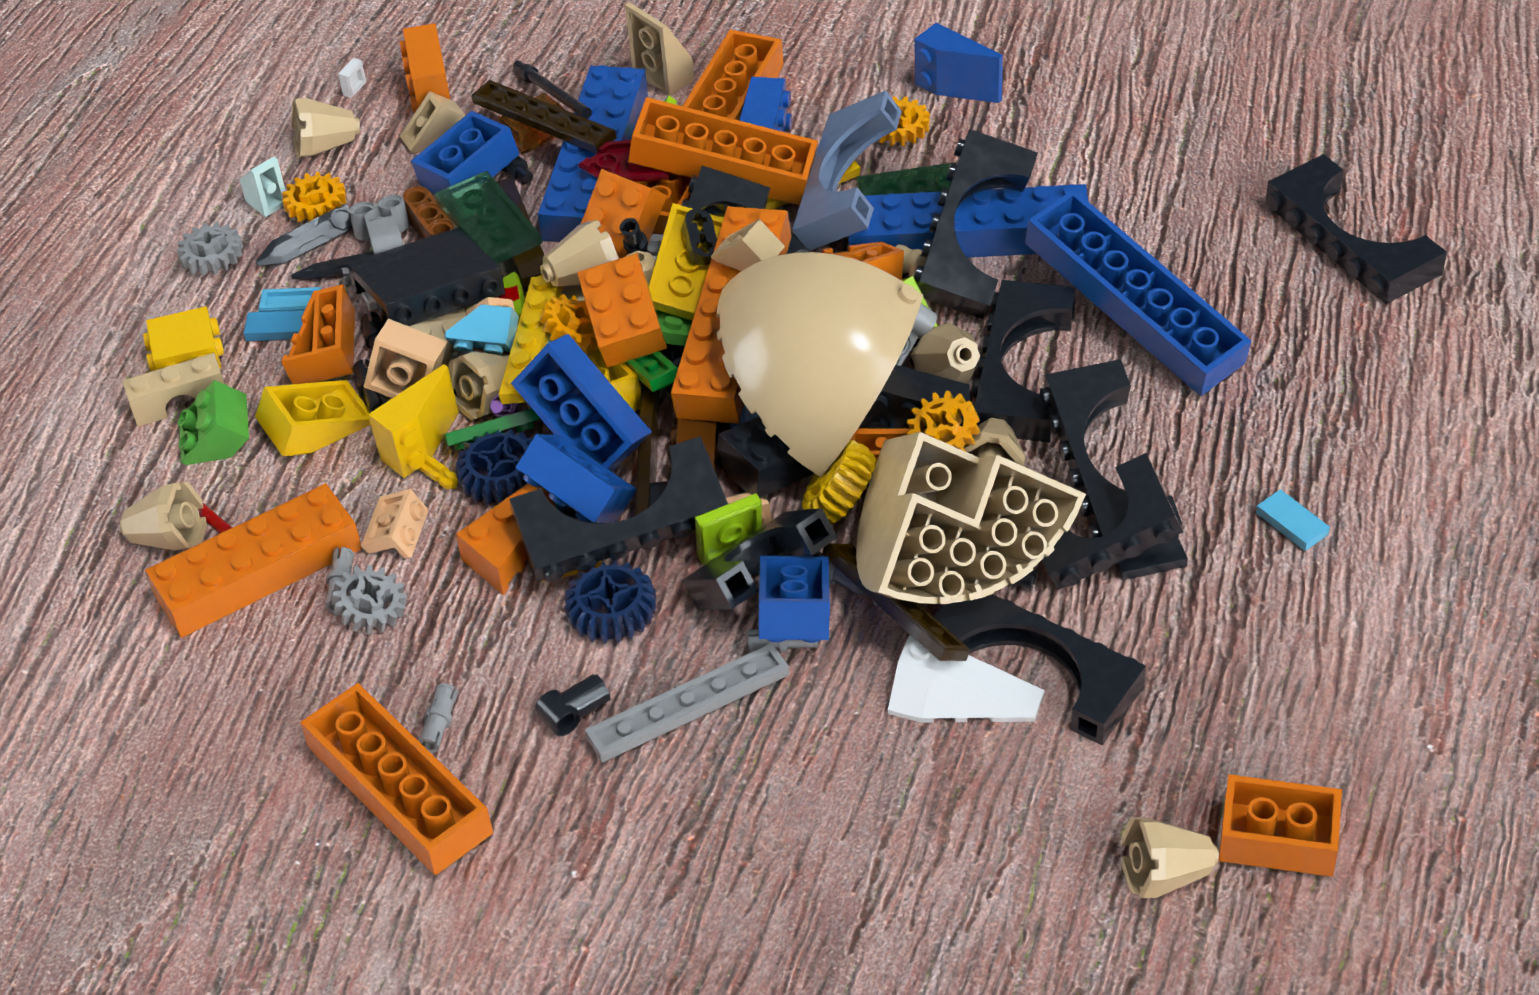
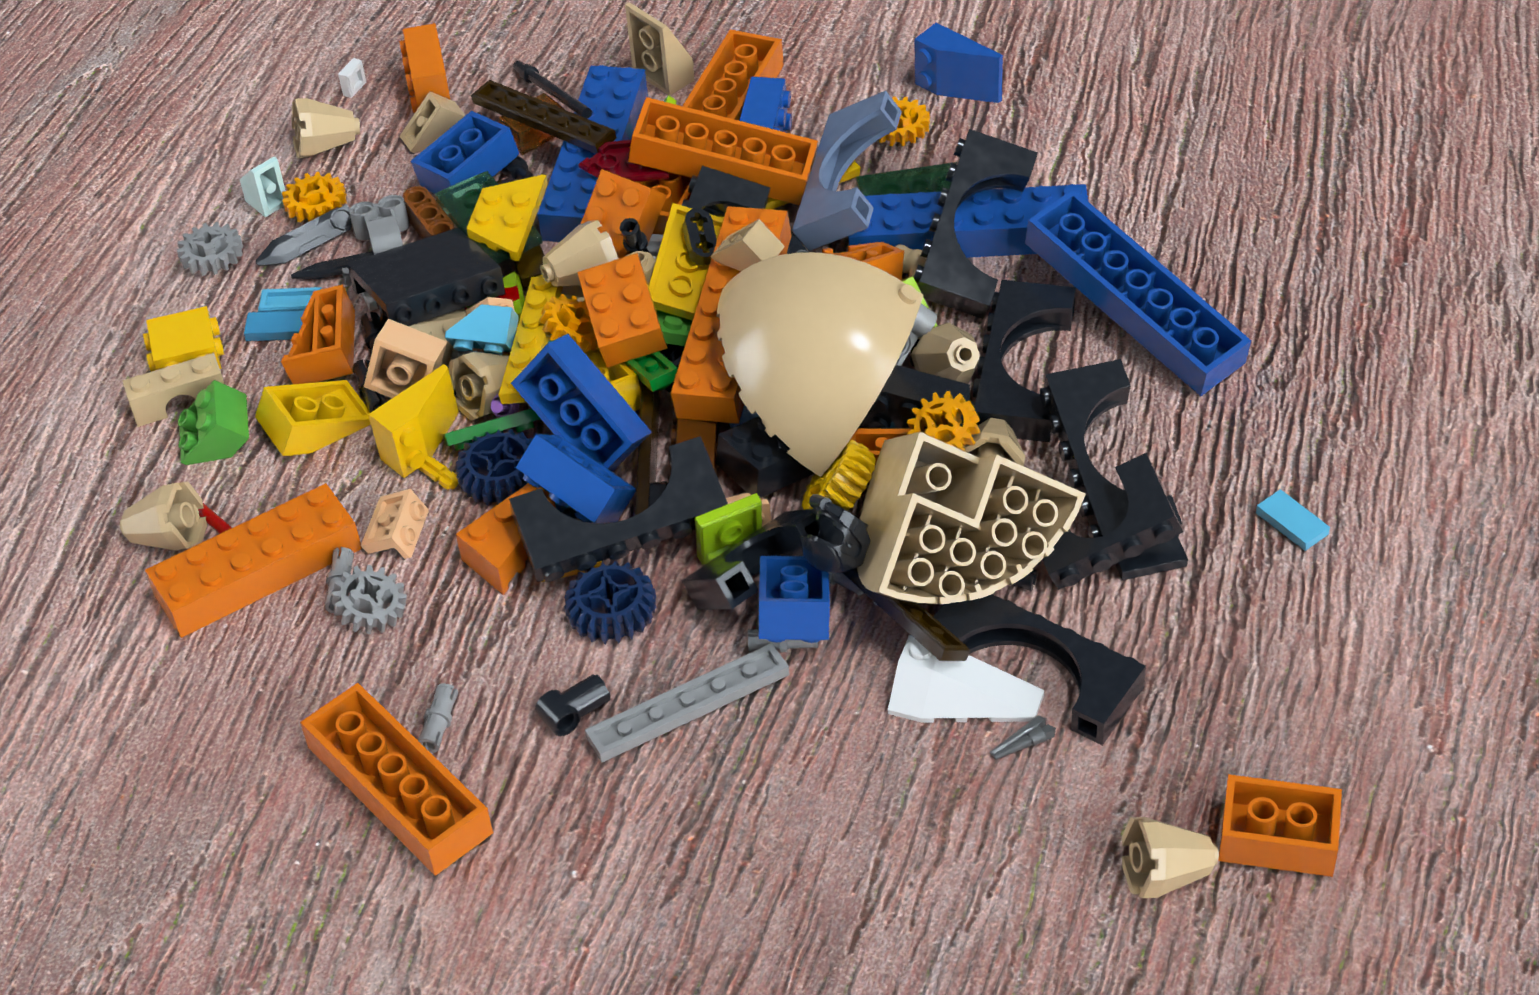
(507, 214): none -> yellow wing
(839, 541): none -> black helmet
(1029, 735): none -> dark grey piece
(1381, 267): black arch -> none

